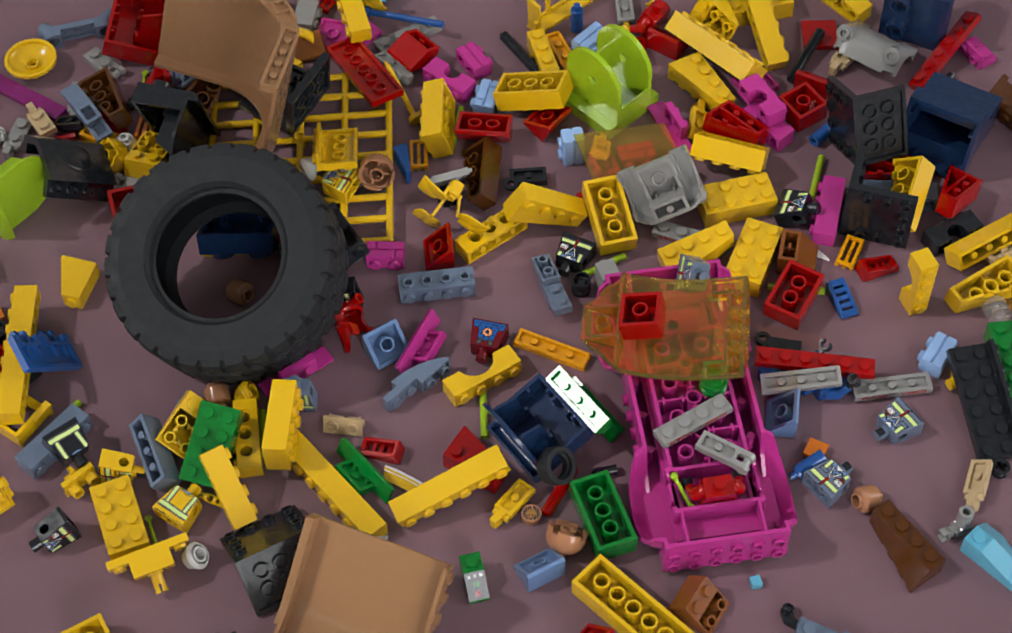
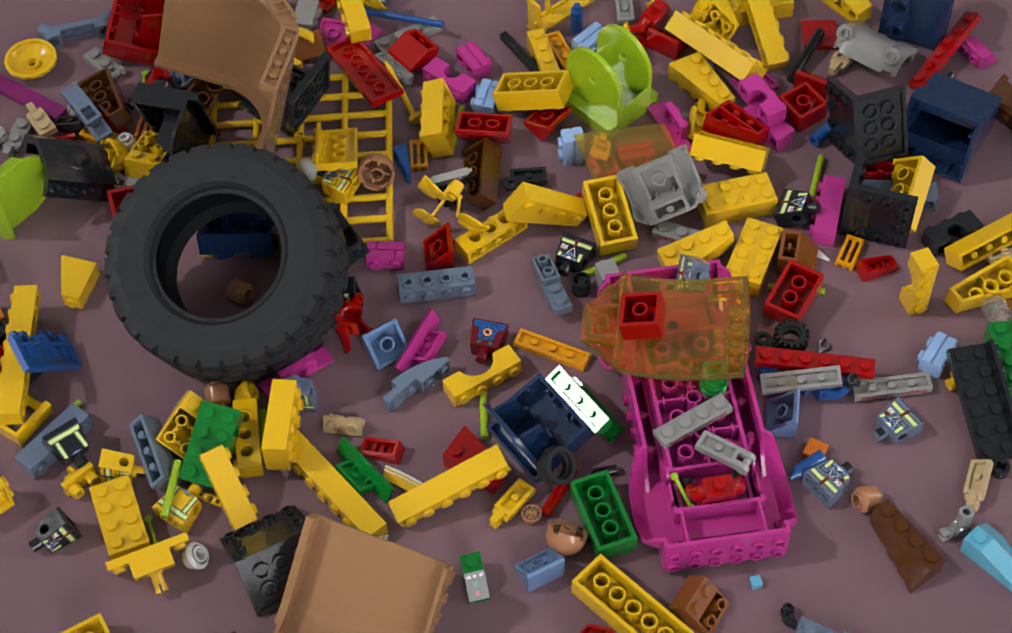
(171, 489): none -> lime bar
(791, 328): none -> black tyre
(838, 287): blue slope -> none
(957, 192): red wedge -> none

